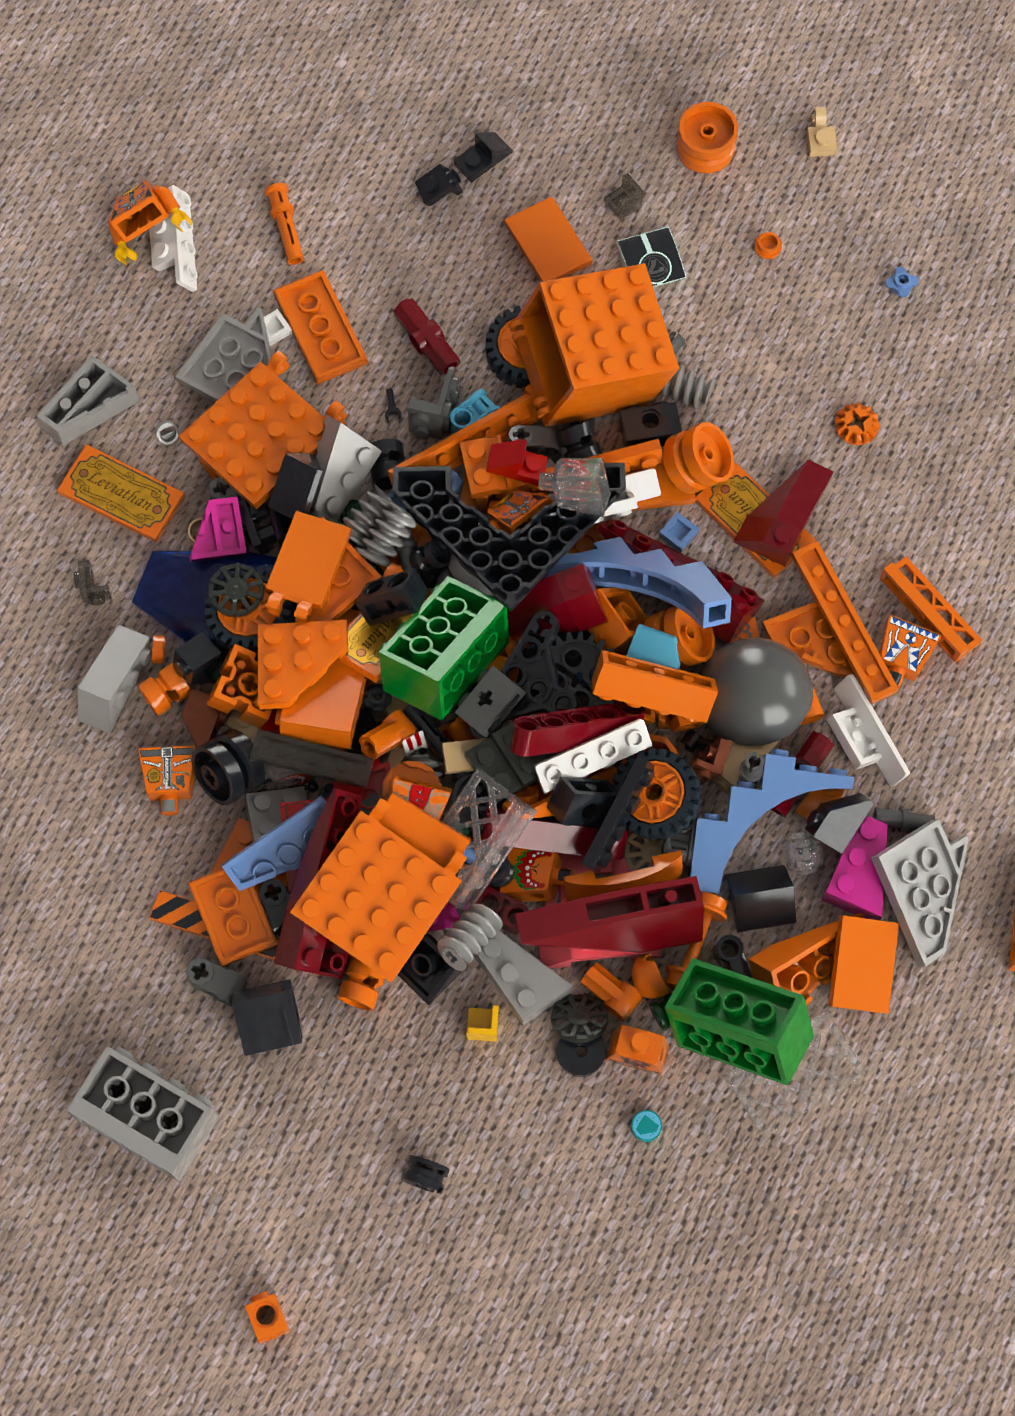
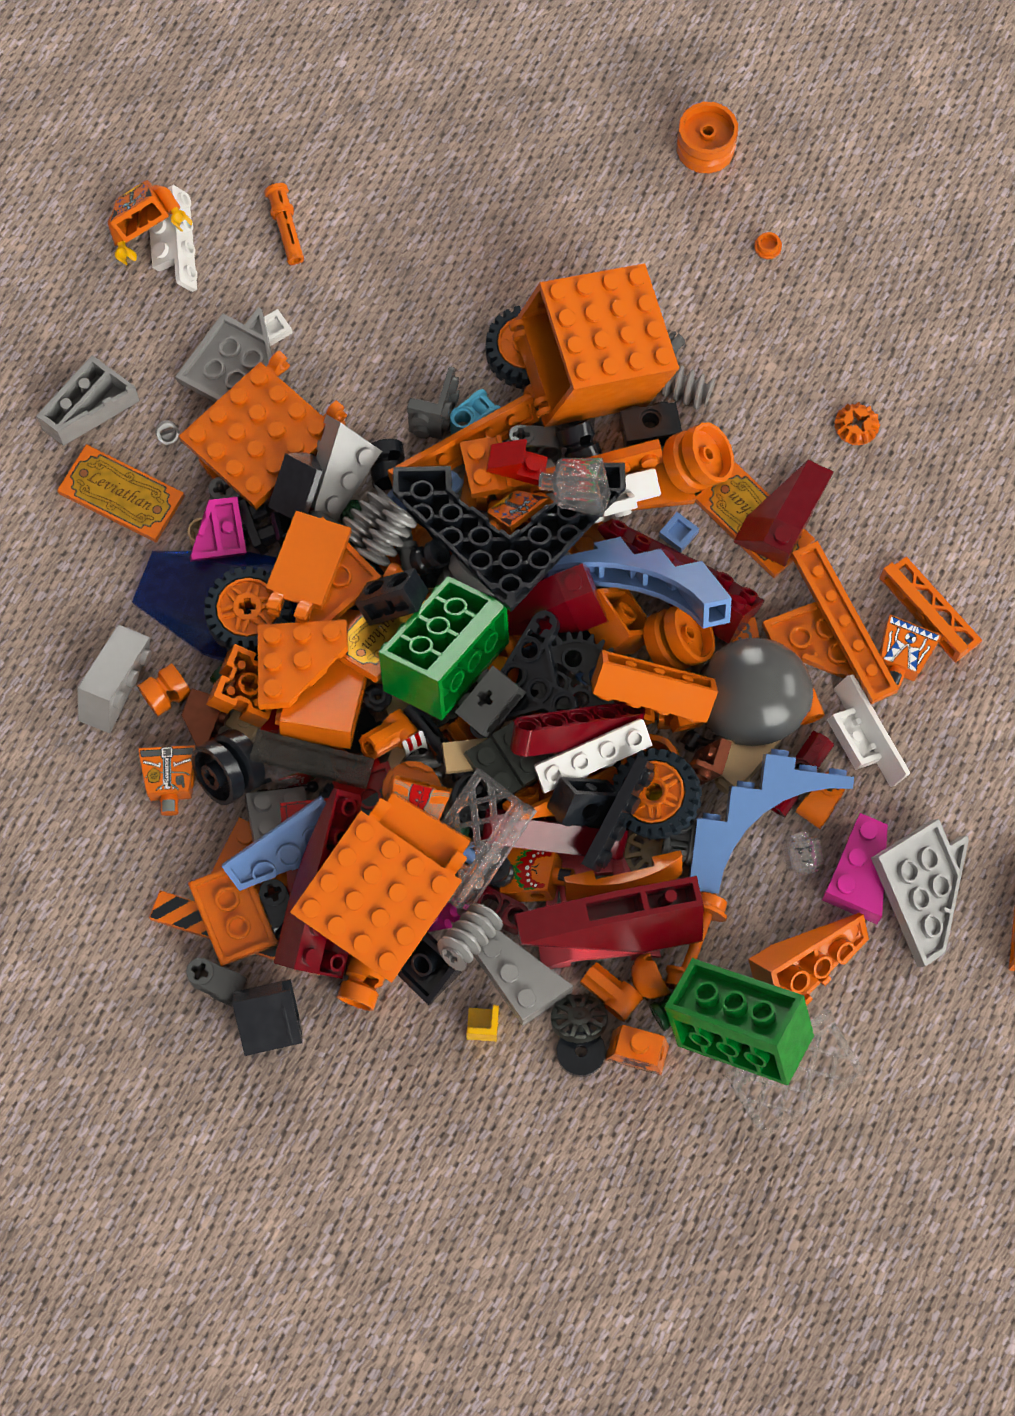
(85, 582): clear smoke bracket -> none
(138, 1132): light grey brick -> none
(158, 649): orange tile -> none
(197, 659): black slope -> none
(236, 590): pearl dark grey wheel -> none
(277, 1327): orange brick -> none
(320, 327): orange tile -> none
(391, 406): black hand -> none
(425, 1178): black wheel -> none
(426, 336): dark red piece -> none
(438, 184): black bracket -> none
(482, 156): black slope -> none
(548, 241): orange tile -> none
(625, 198): clear smoke panel -> none
(646, 1126): tile -> none
(654, 647): medium azure slope -> none
(657, 251): black slope -> none
(738, 962): black piece -> none
(751, 768): dark grey pin -> none
(762, 898): black slope -> none
(821, 139): tan plate -> none
(838, 820): slope -> none
(863, 964): orange tile -> none
(898, 288): medium blue plate -> none
(902, 820): dark grey pin -> none

